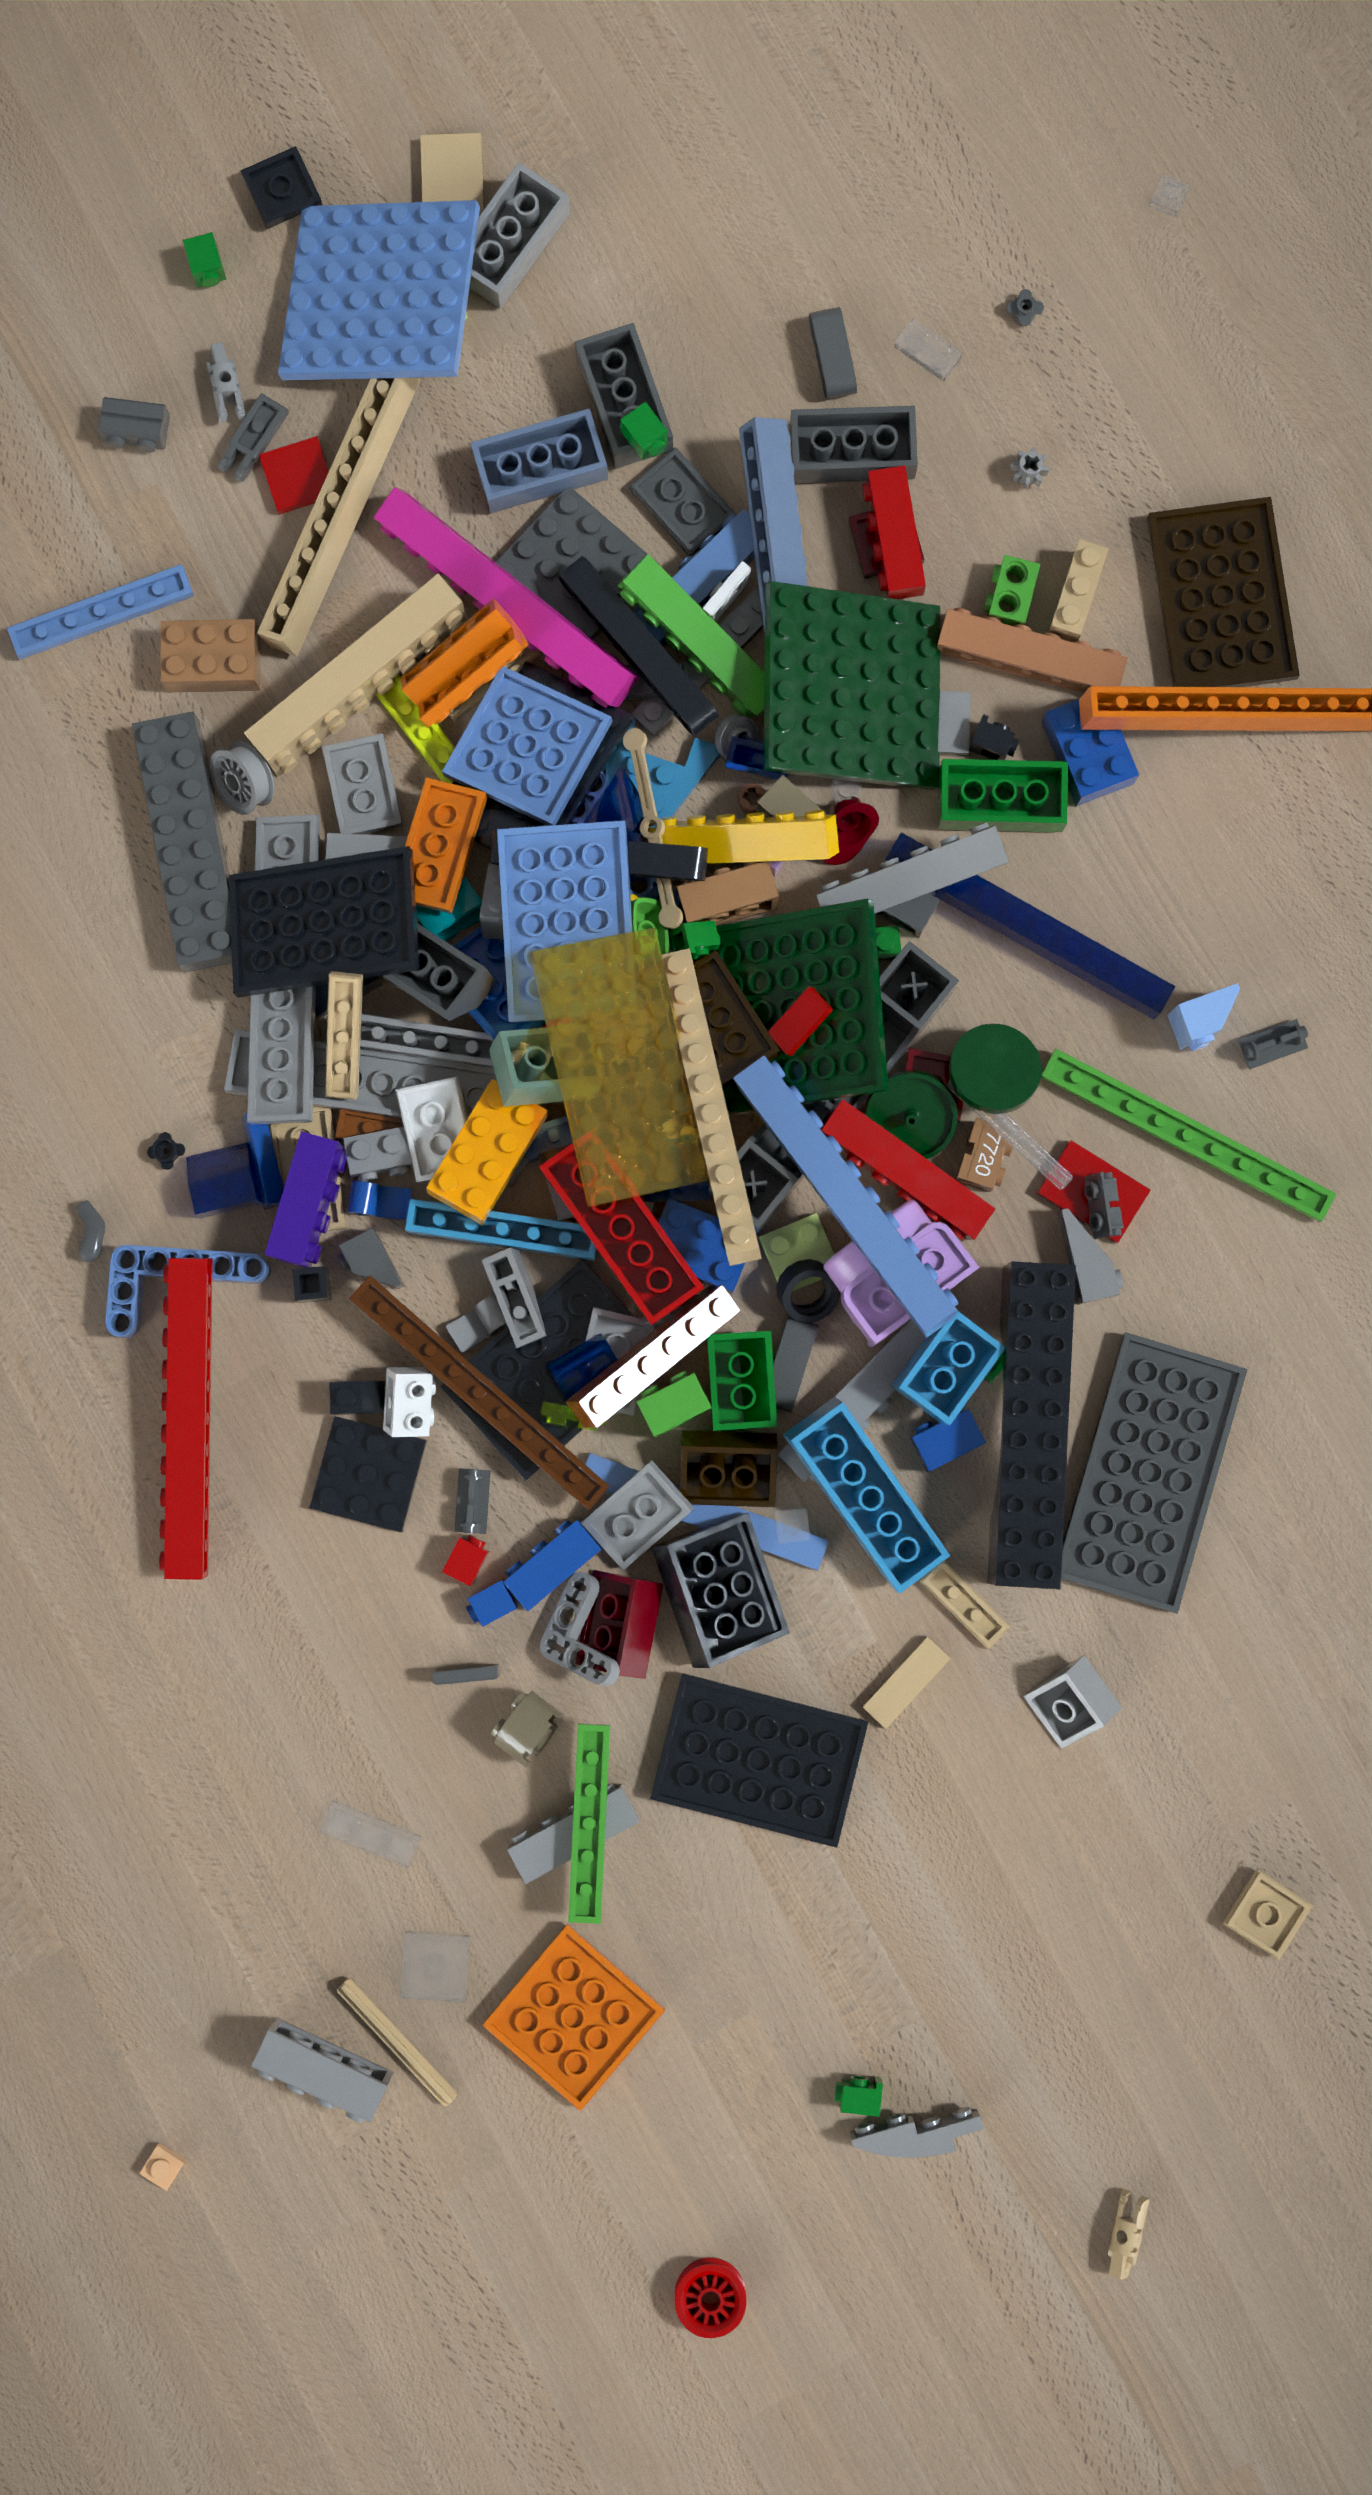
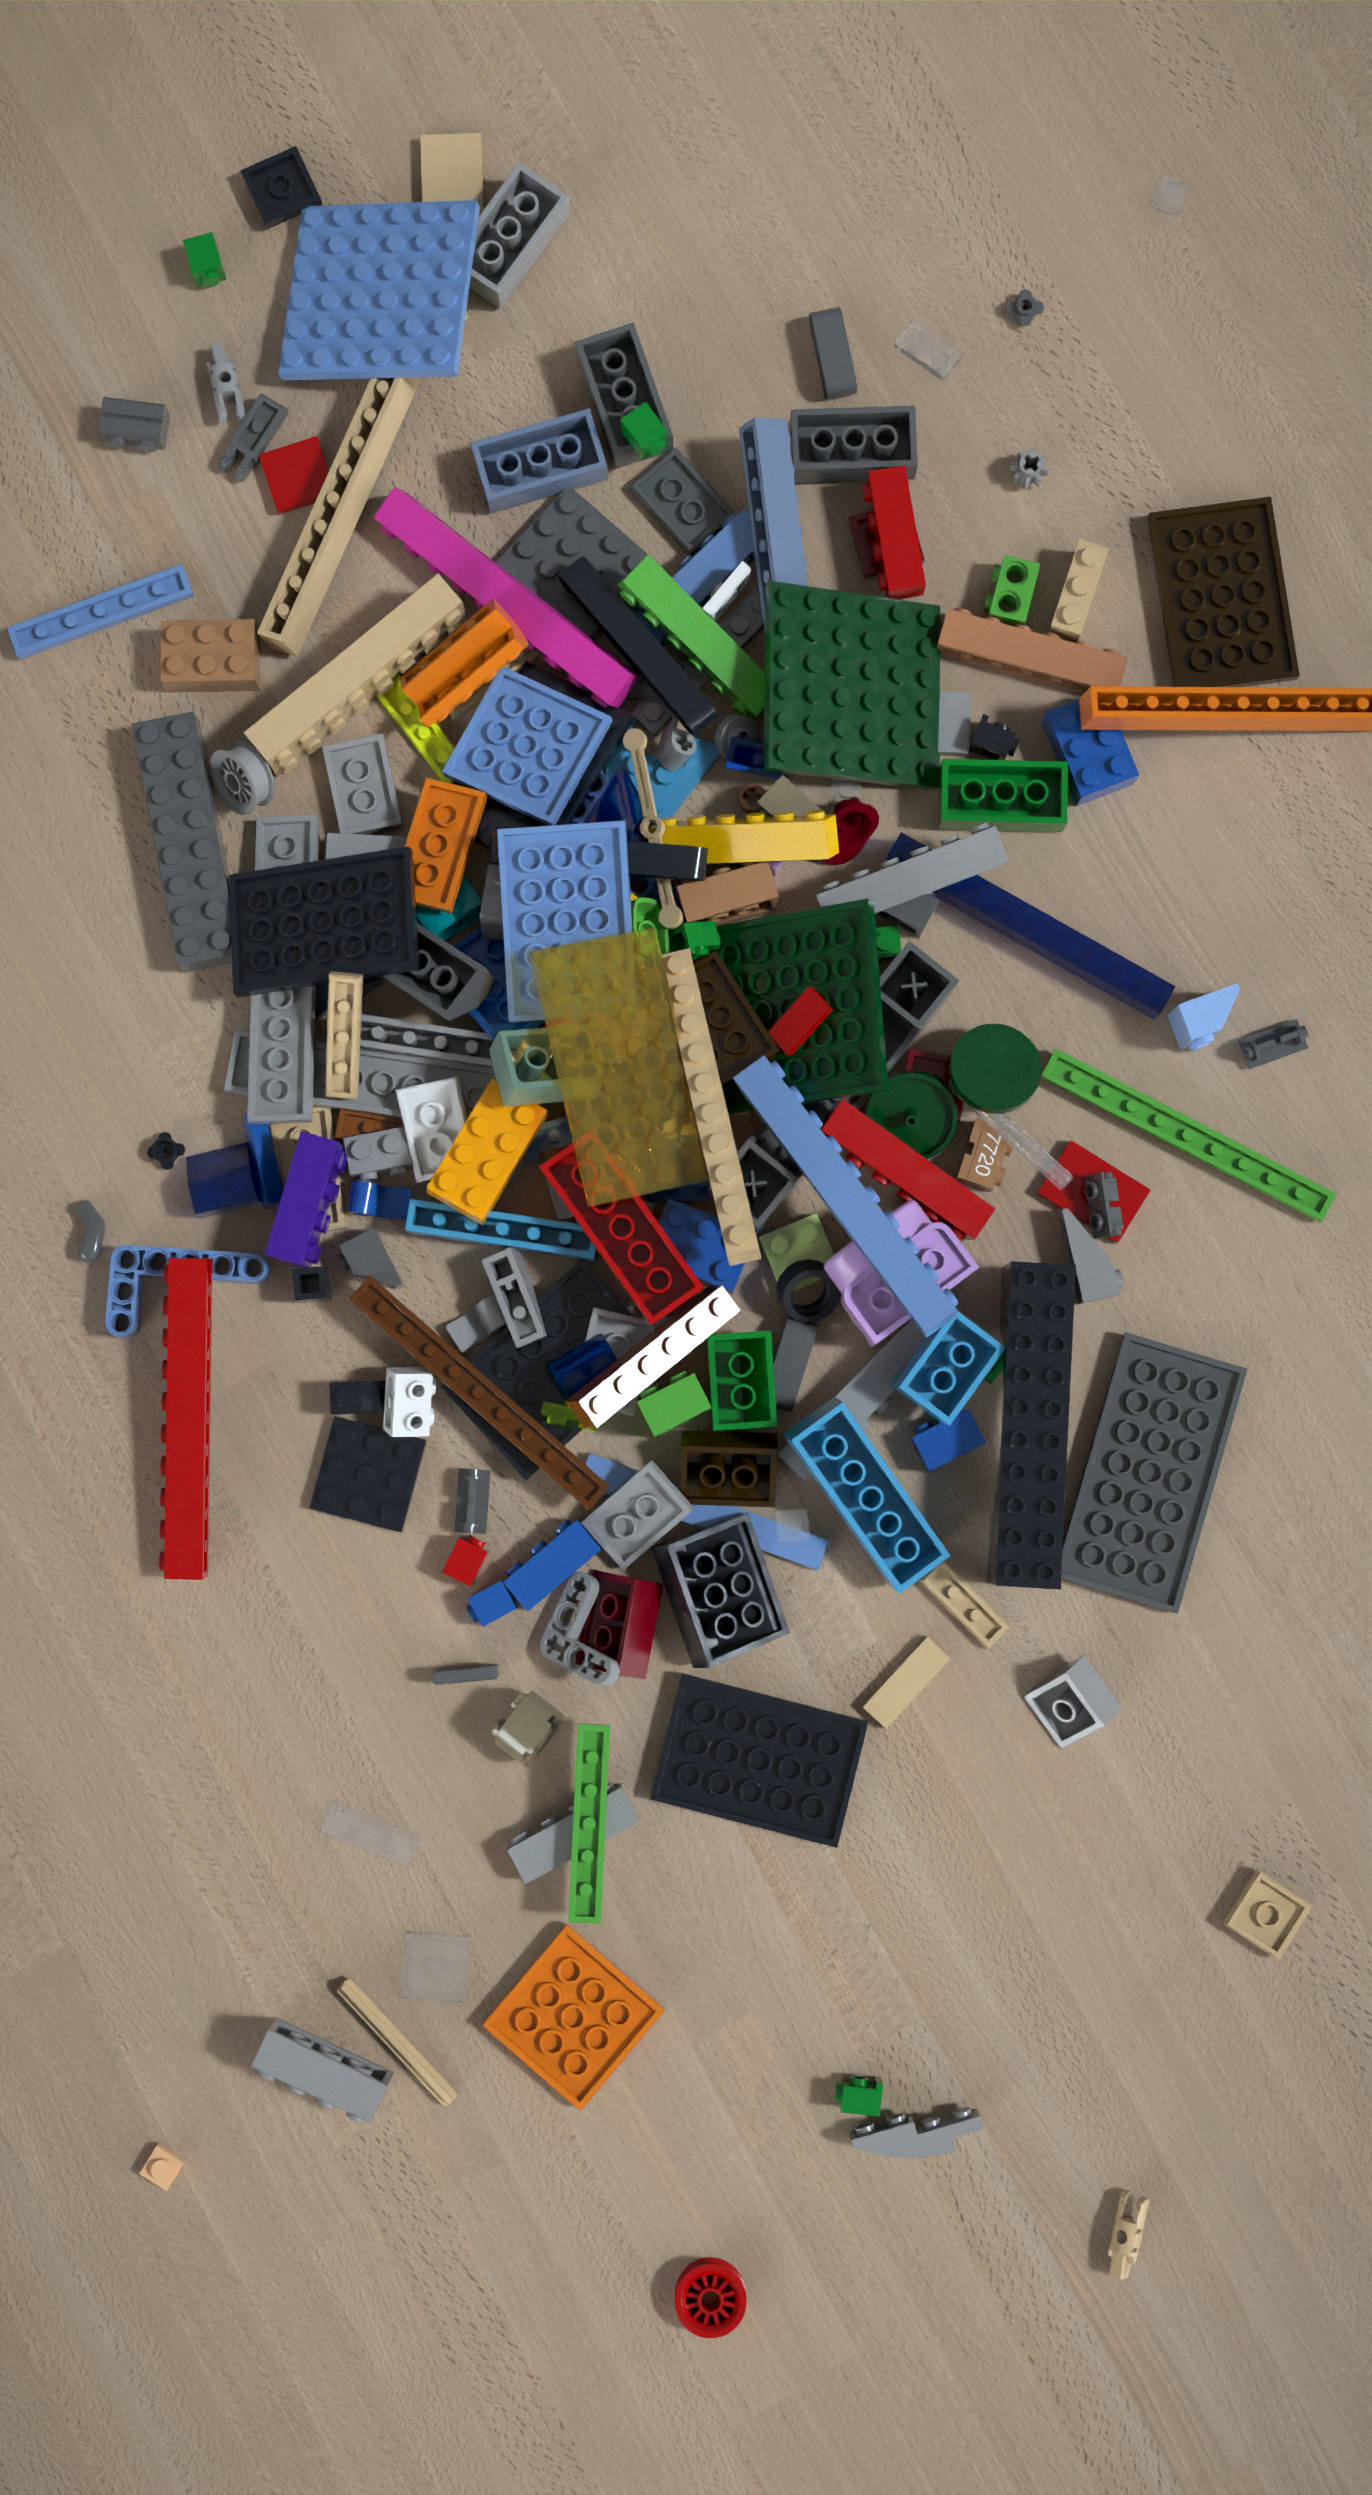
(675, 746): none -> light grey panel

